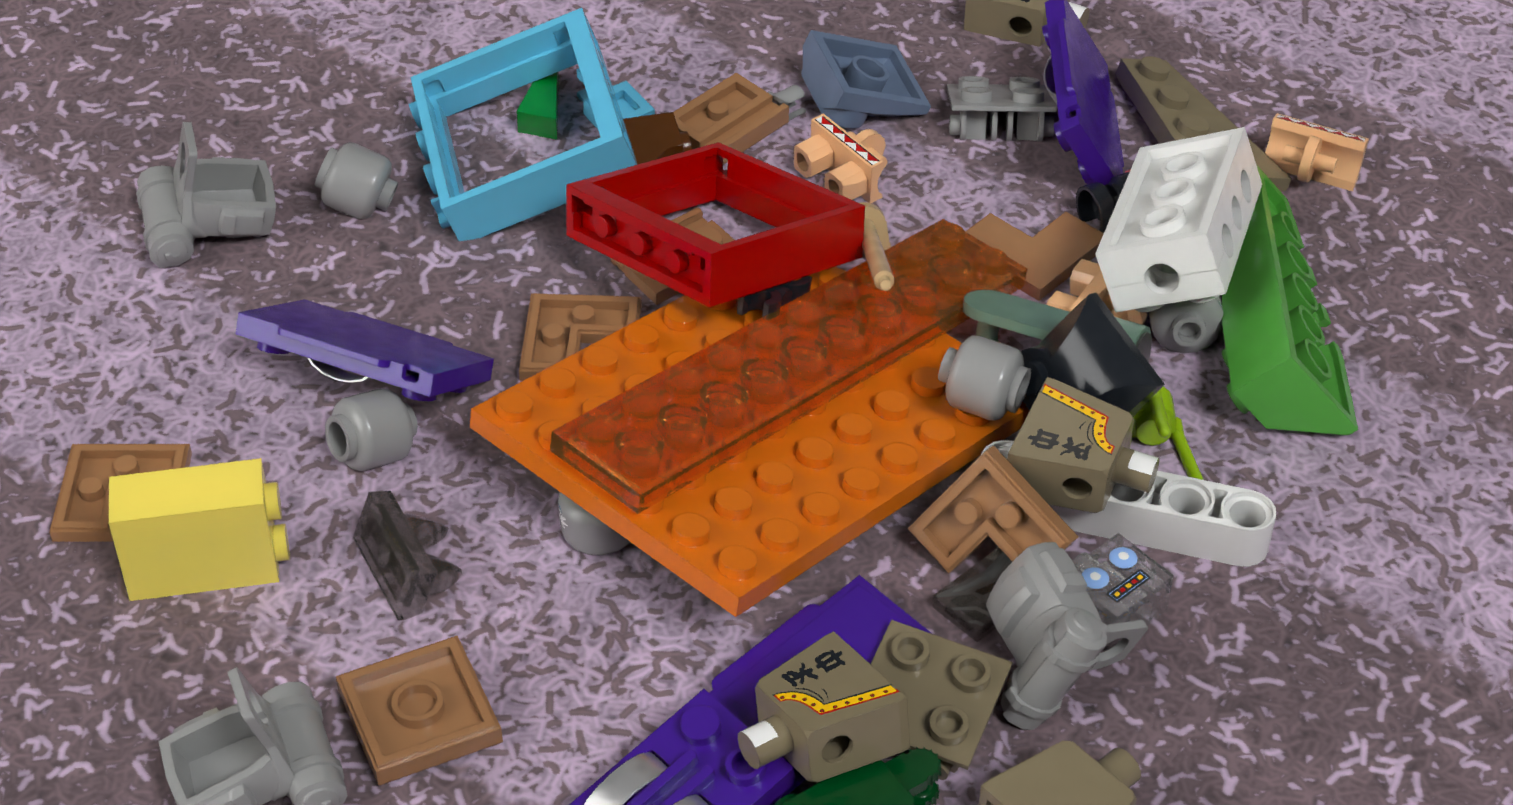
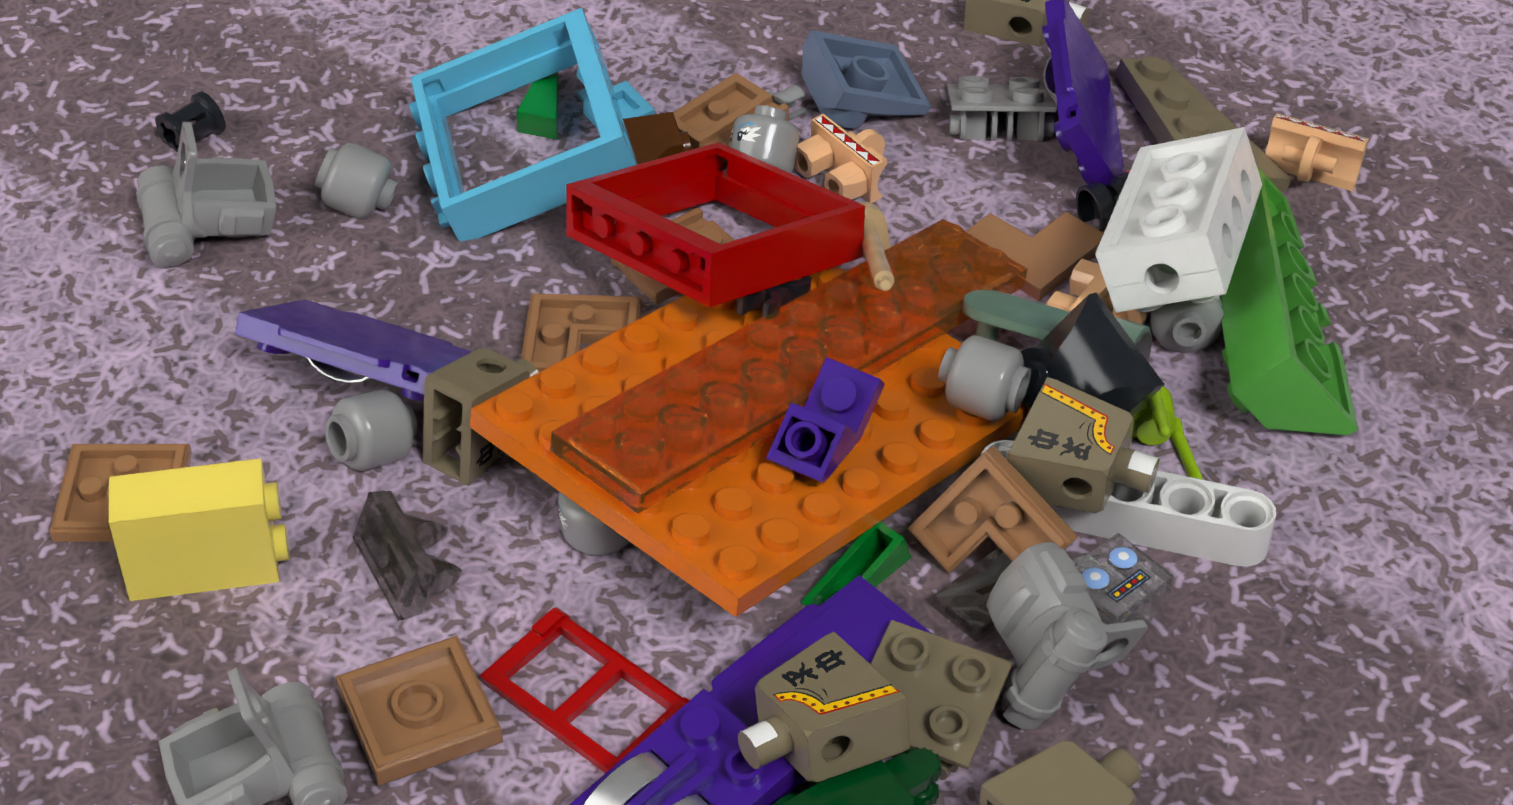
(202, 110): none -> black bush
(448, 405): none -> dark tan torso
(558, 722): none -> red window
(766, 137): none -> light grey head
(829, 425): none -> dark purple slope
(872, 556): none -> green piece

